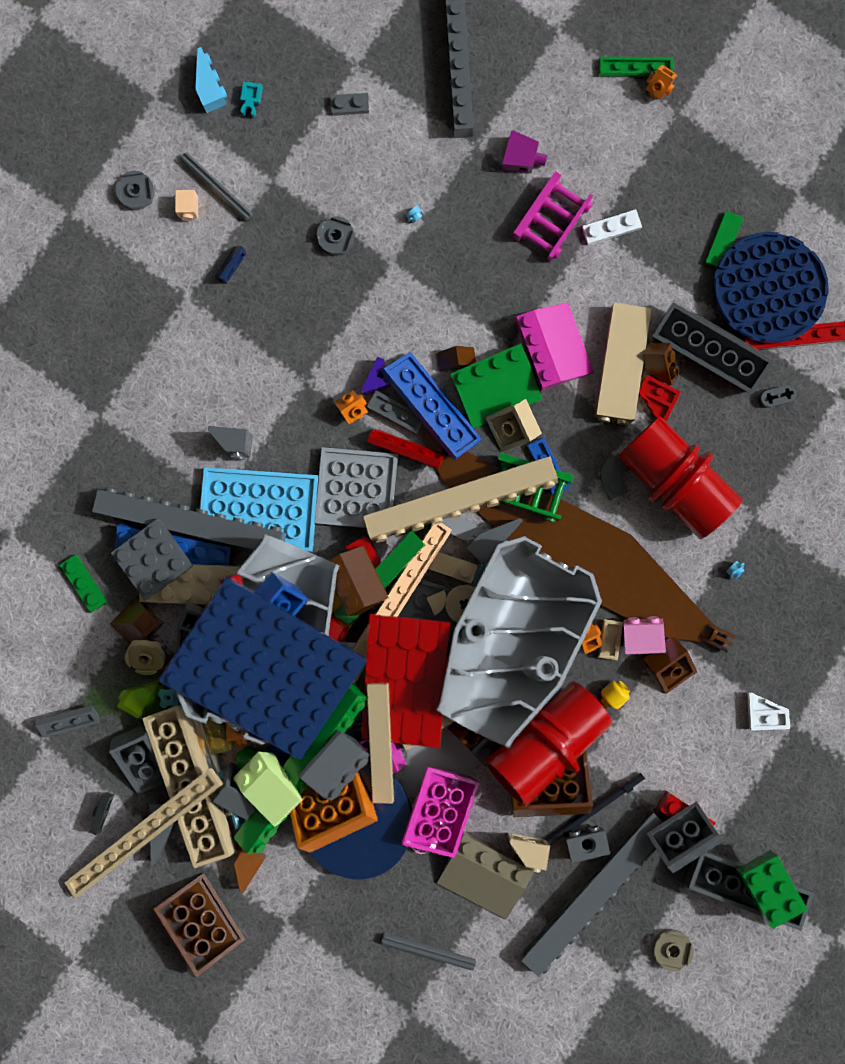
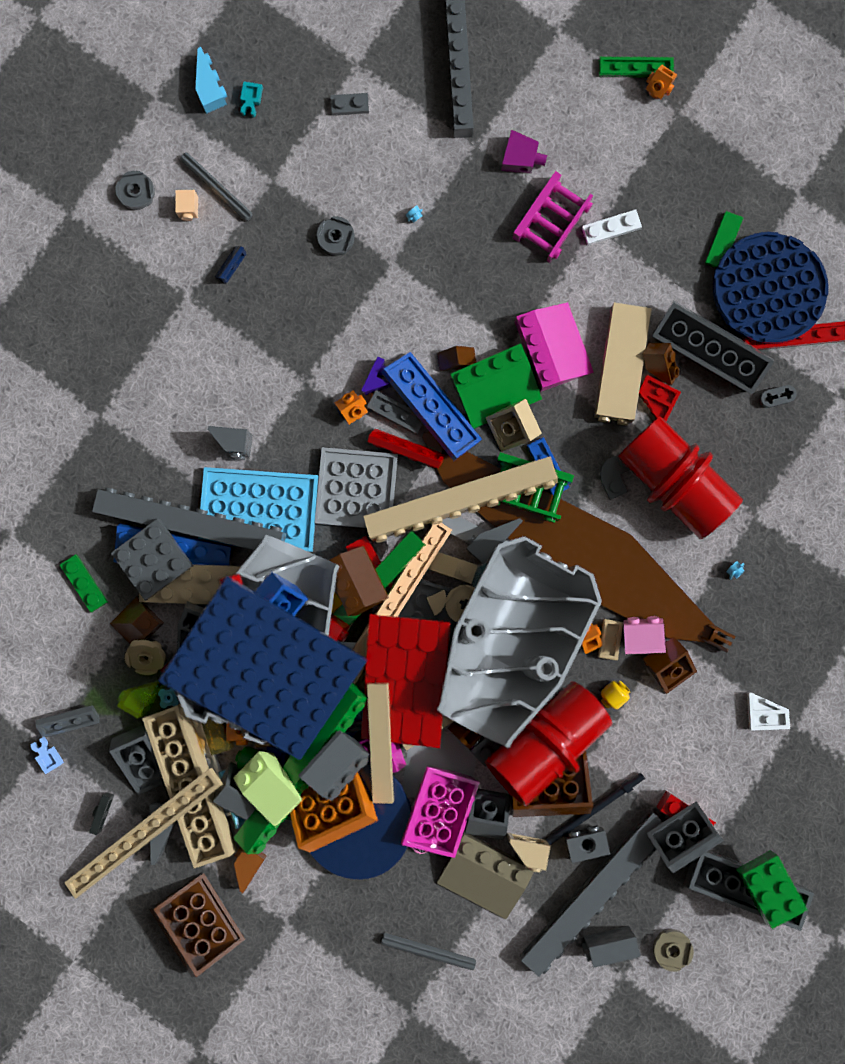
(47, 758): none -> light blue plate
(489, 814): none -> dark grey slope
(610, 946): none -> dark grey brick

